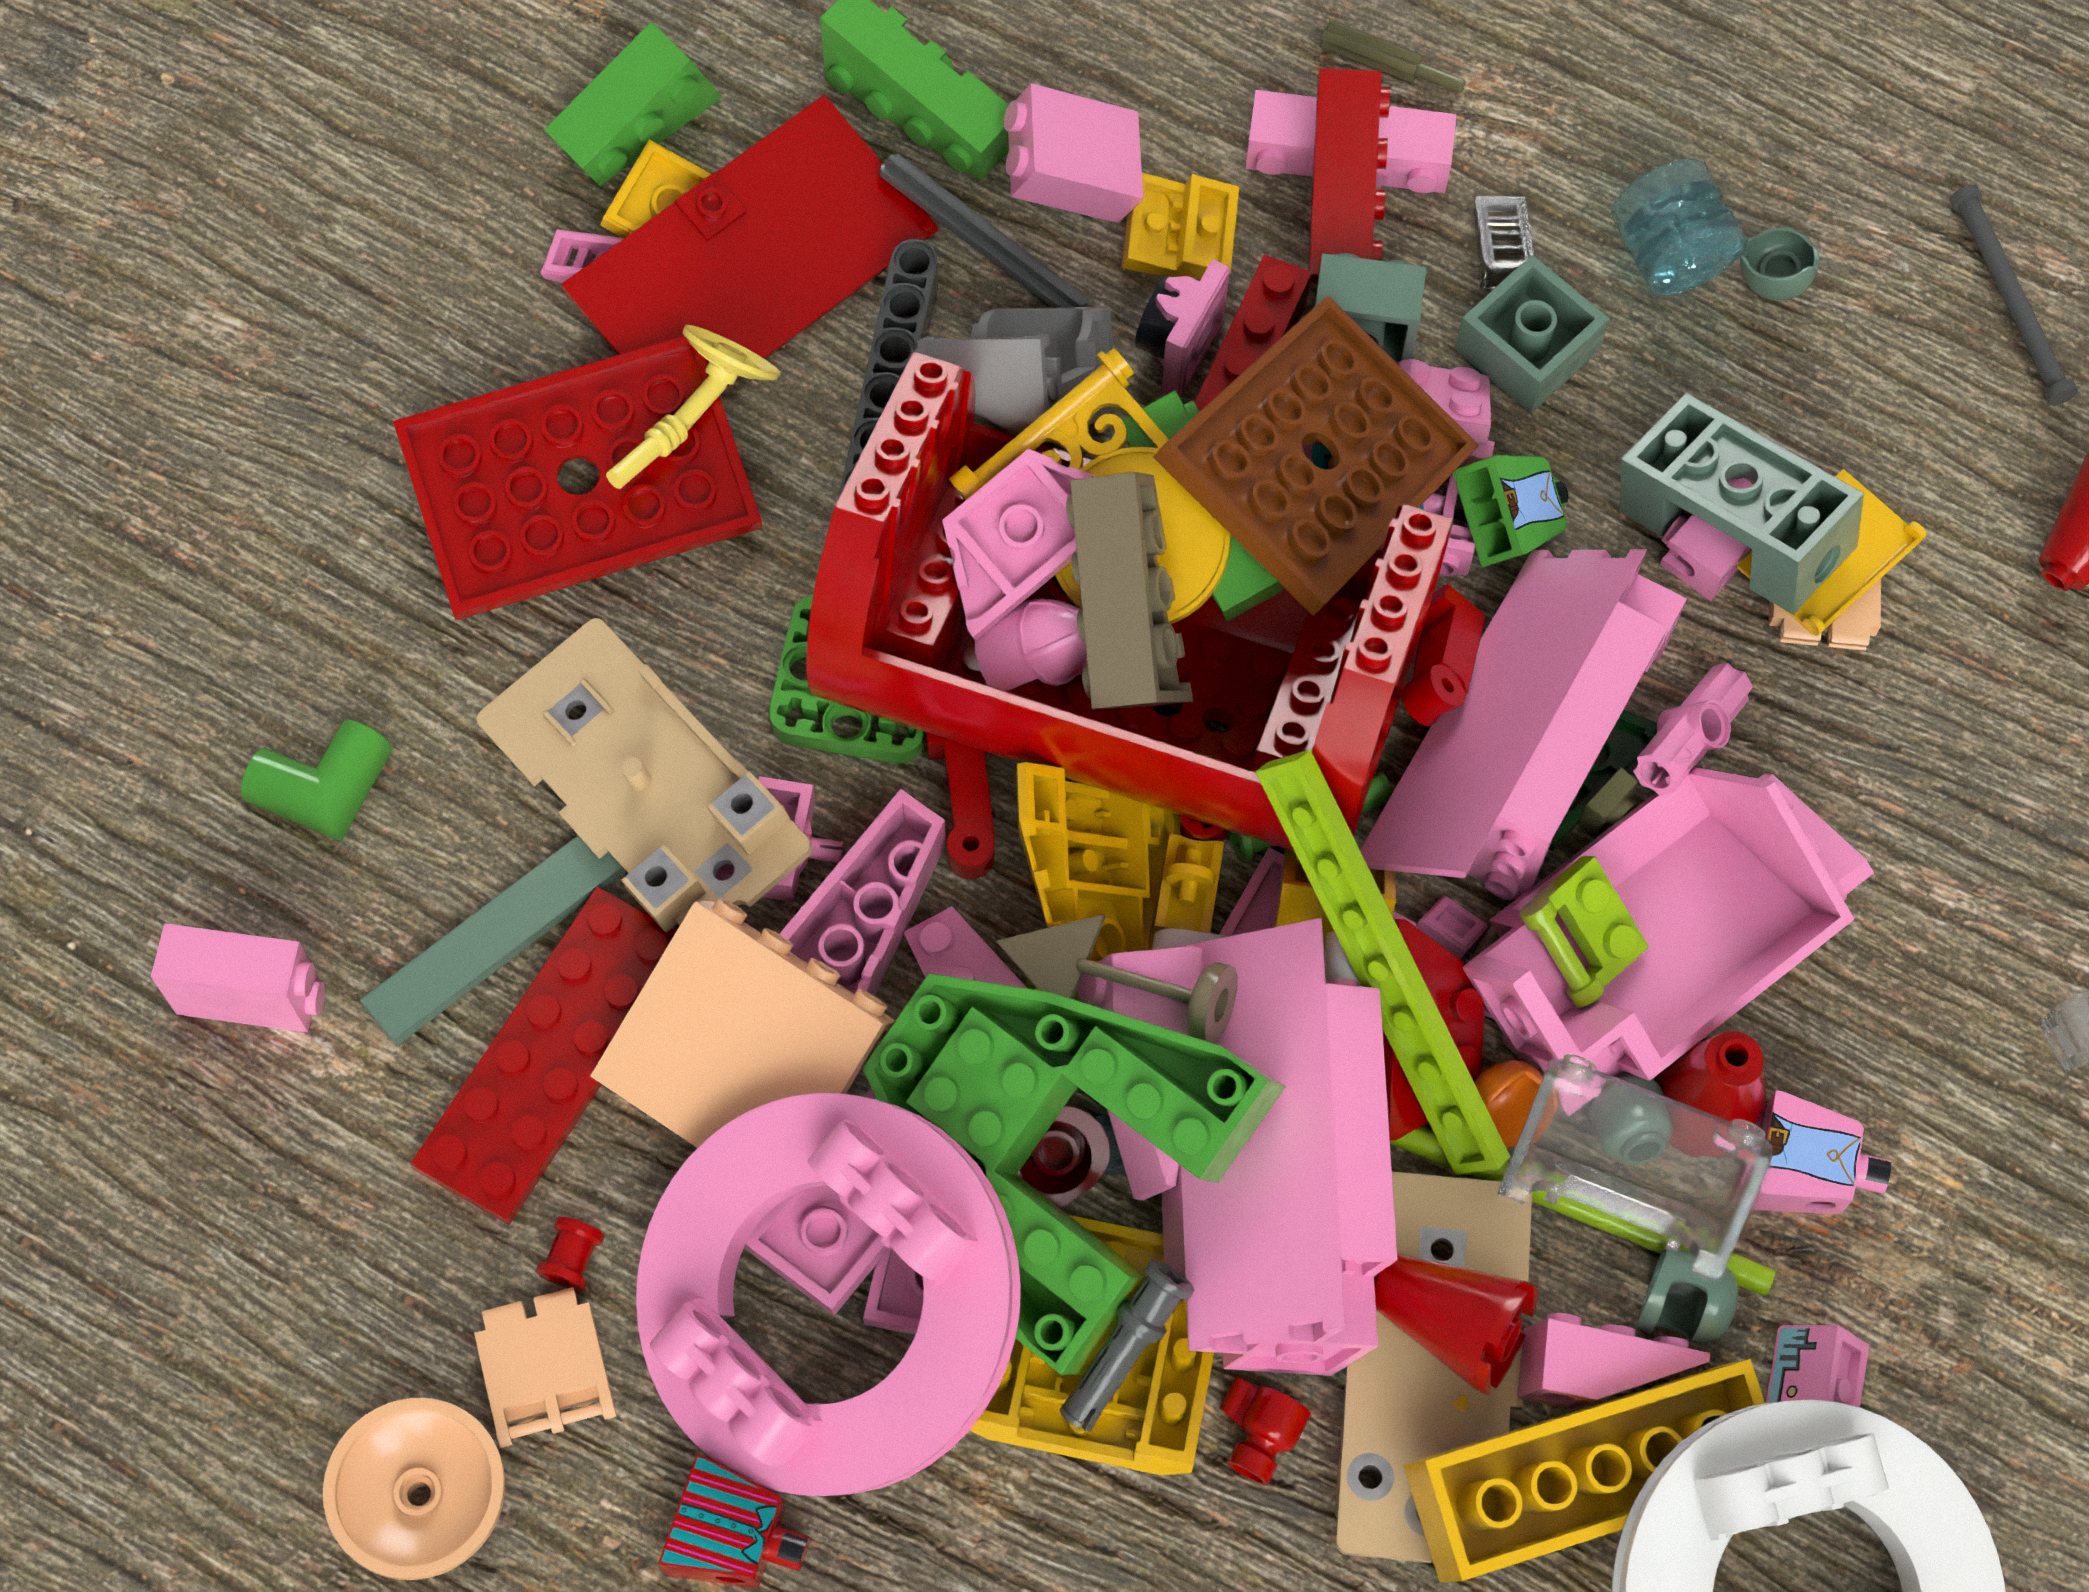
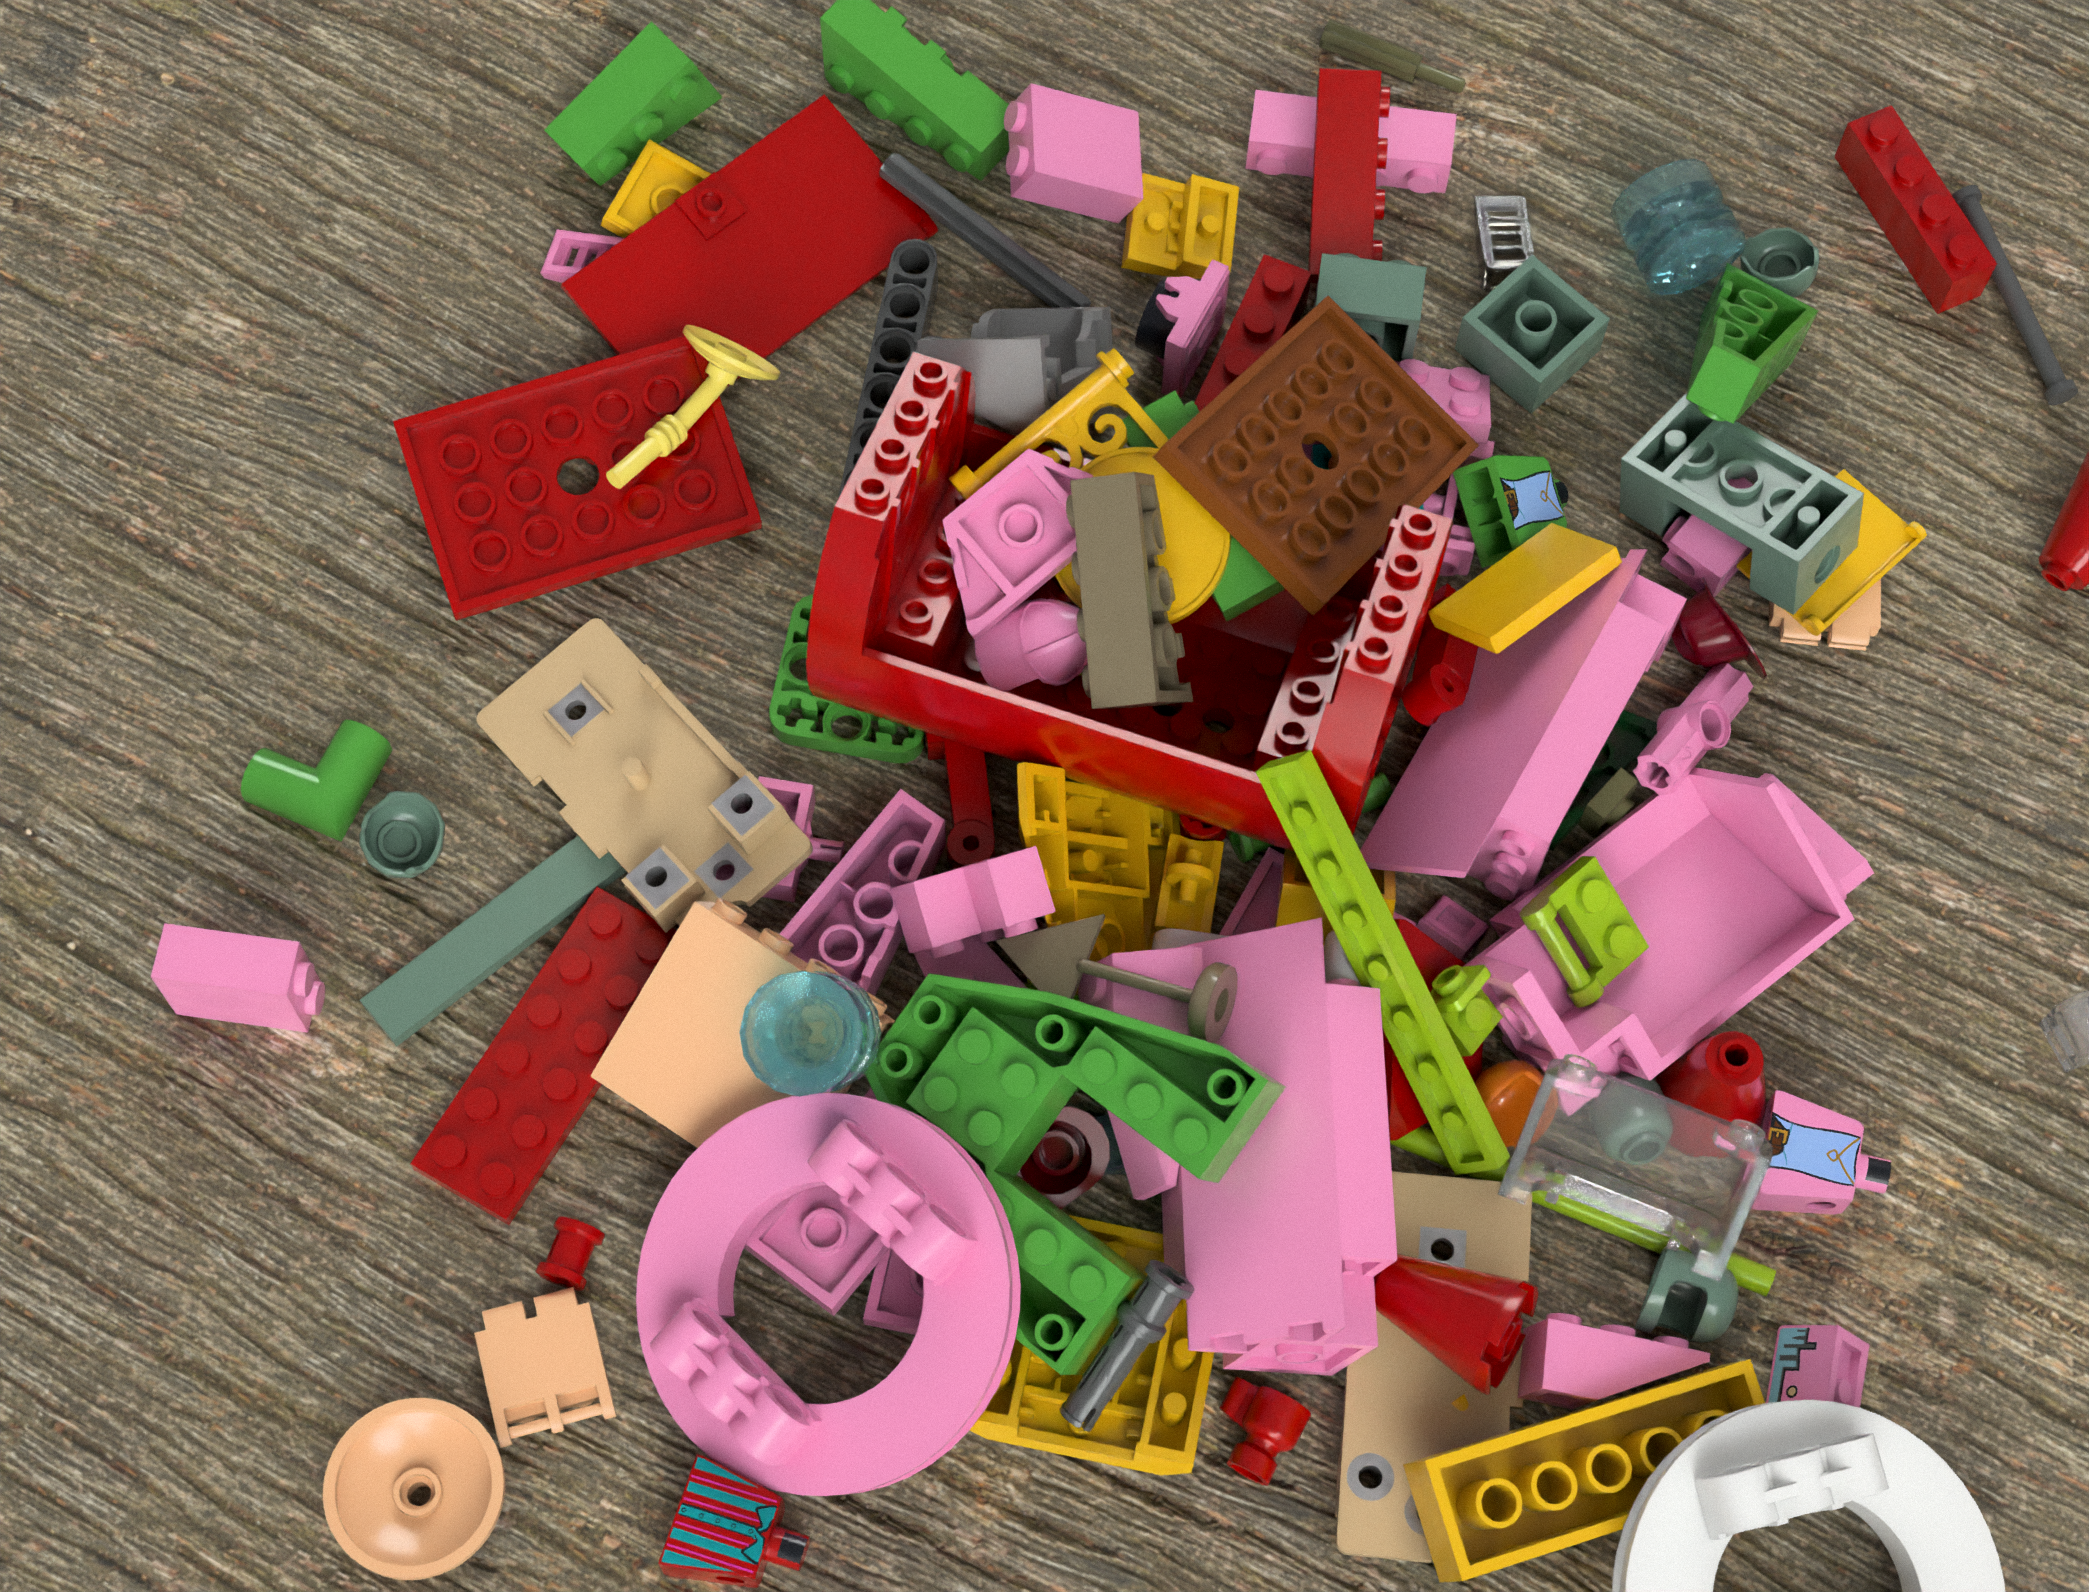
(402, 835): none -> sand green hair
(777, 1033): none -> clear light blue wheel
(982, 898): none -> bright pink brick
(1465, 1005): none -> lime bracket
(1525, 587): none -> yellow tile
(1709, 635): none -> dark red piece
(1744, 343): none -> bright green wedge
(1915, 209): none -> red brick

